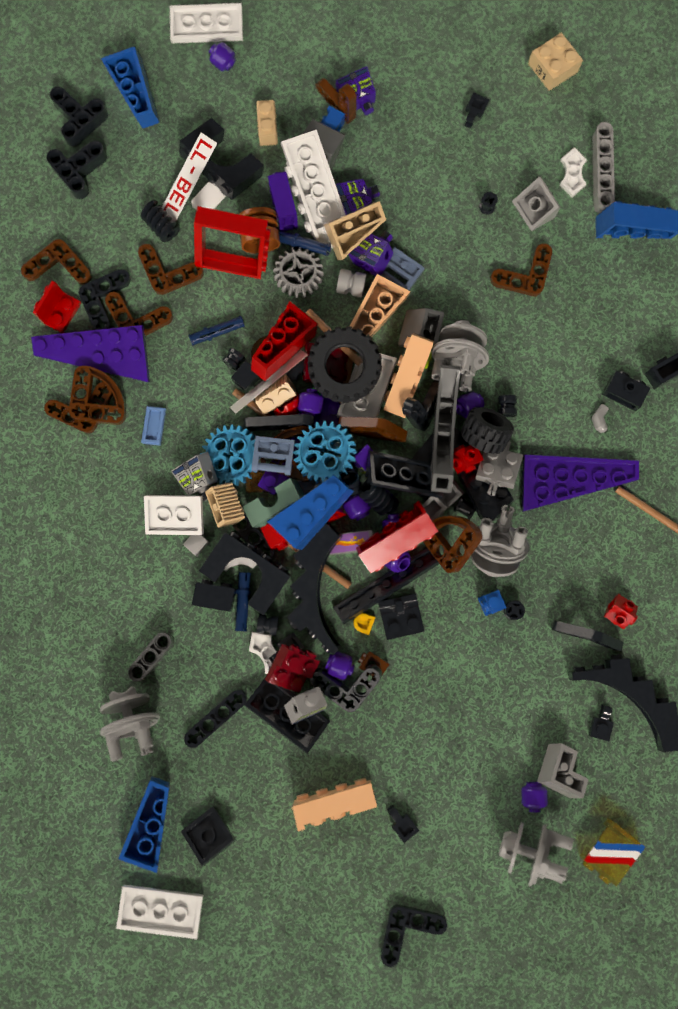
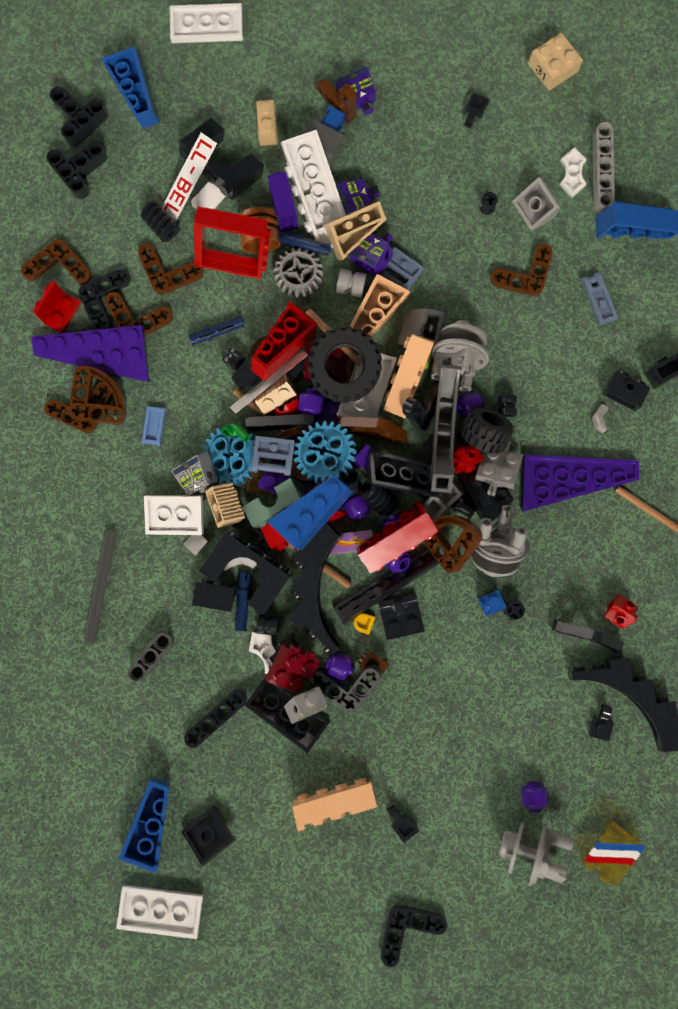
(100, 586): none -> dark grey axle
(130, 725): light grey piece -> none
(222, 56): dark purple head -> none
(234, 430): none -> green arm
(558, 772): light grey brick -> none
(599, 299): none -> sand blue plate

